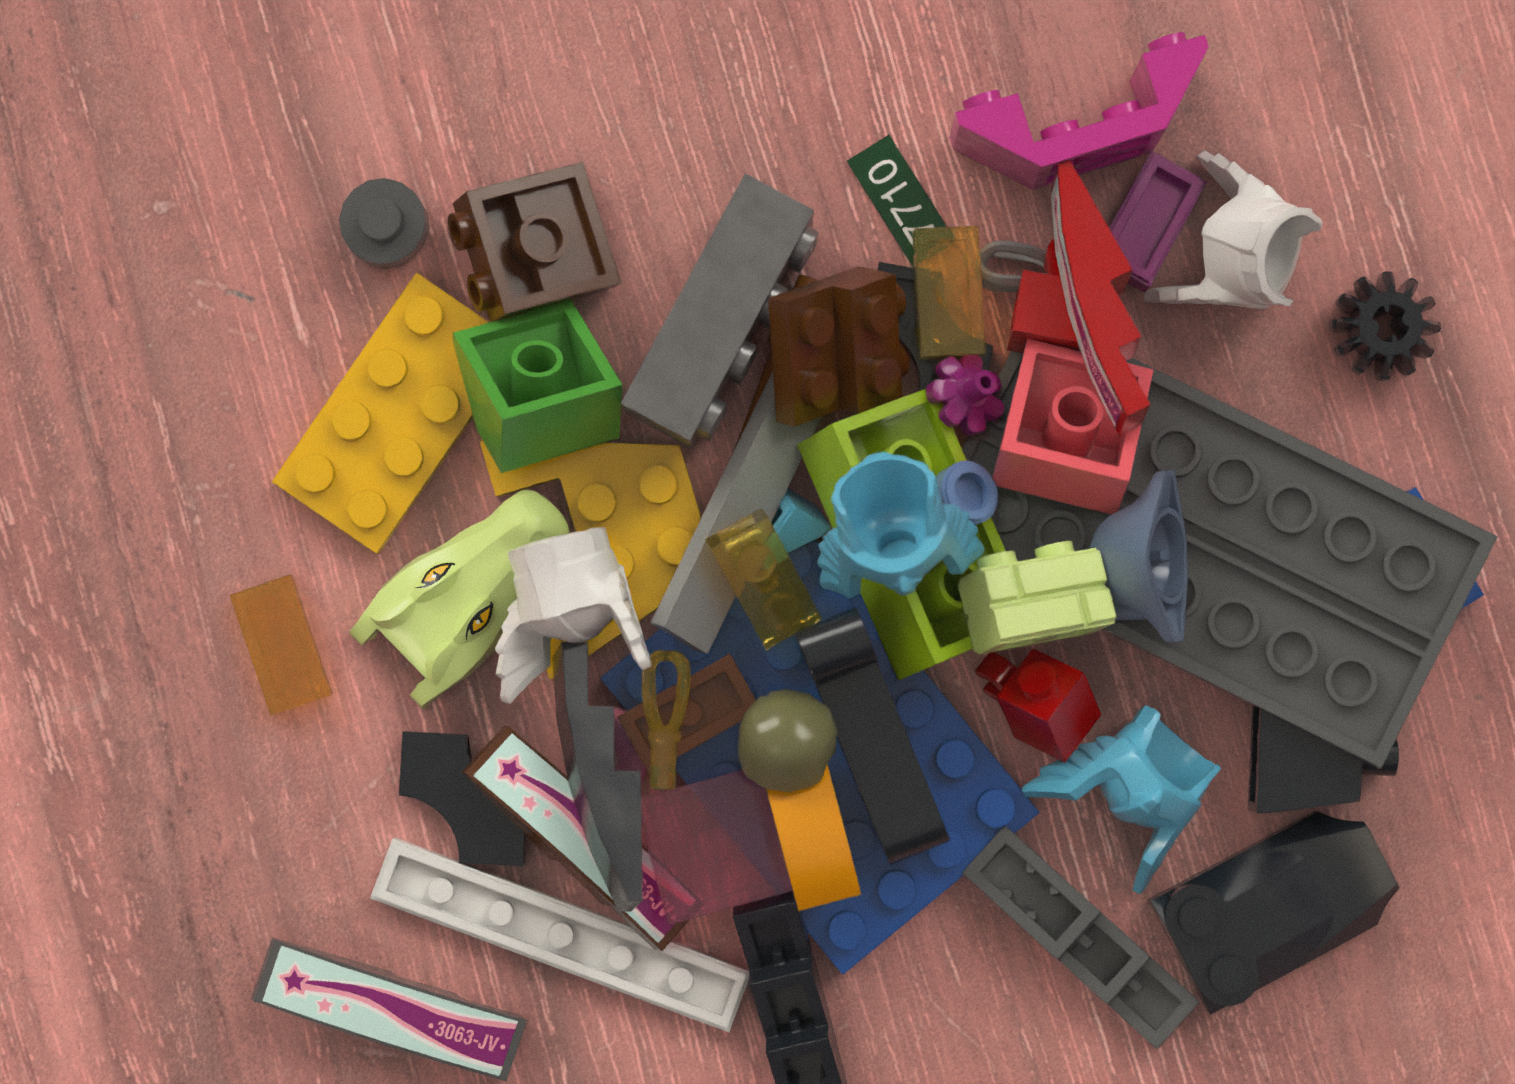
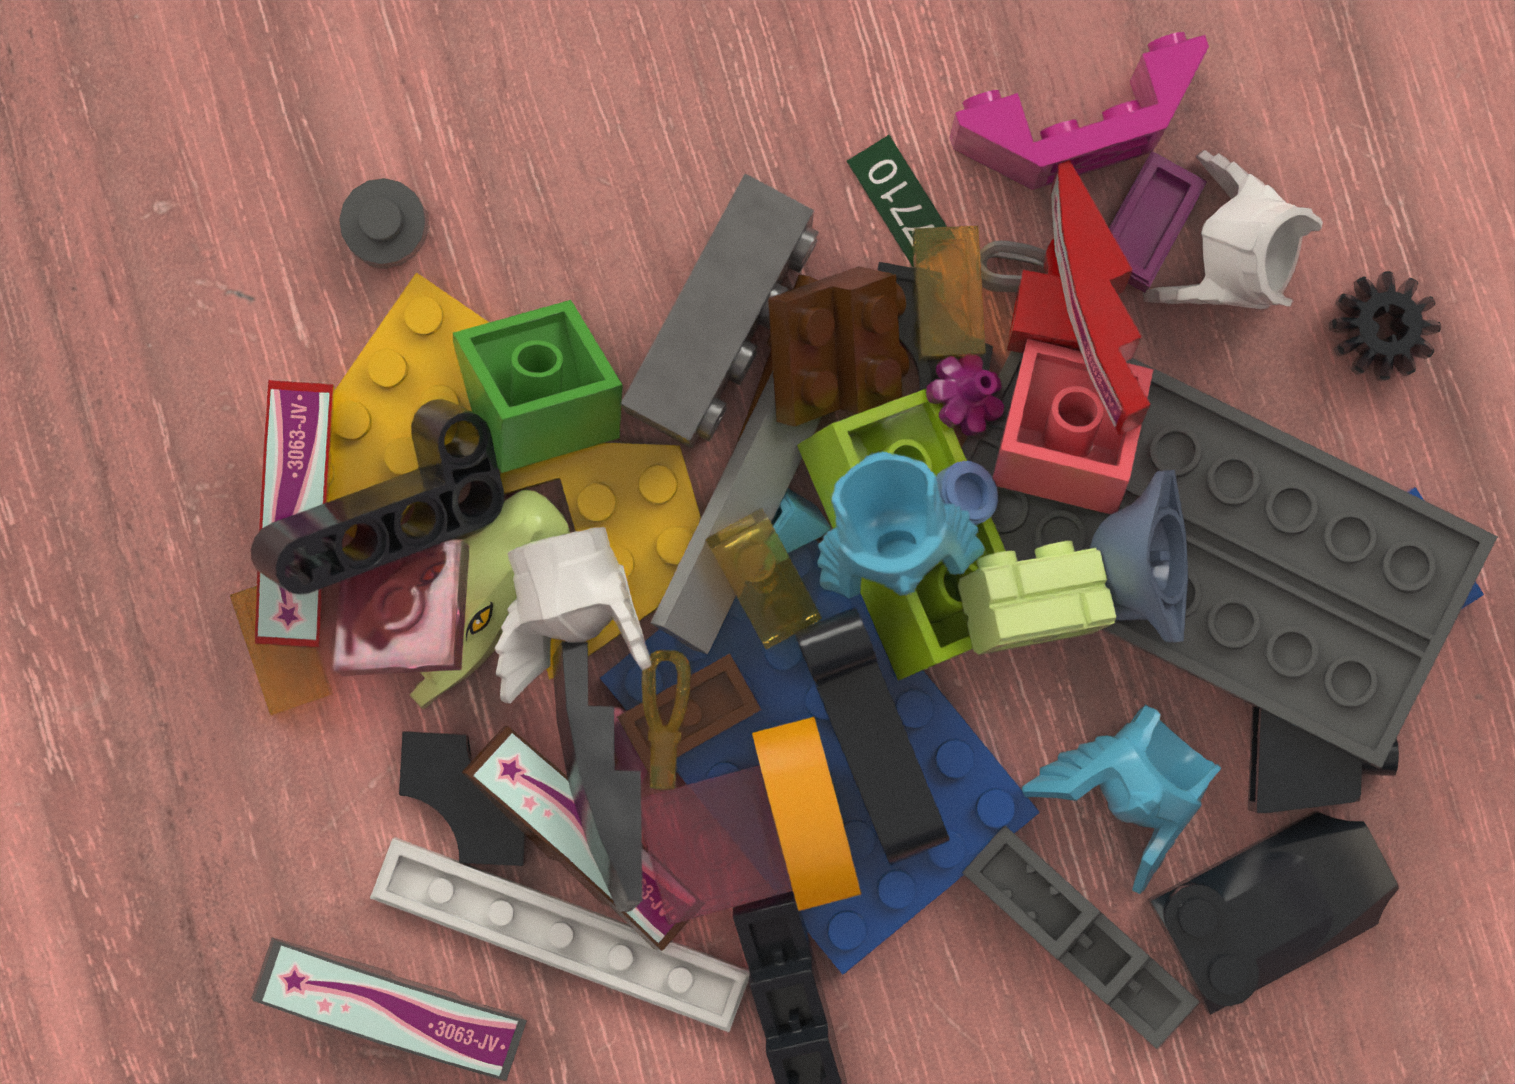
(293, 481): none -> slope
(307, 549): none -> black beam
(404, 614): none -> clear pink tile
(533, 242): reddish brown plate -> none
(786, 740): olive hair -> none
(1042, 701): red brick -> none

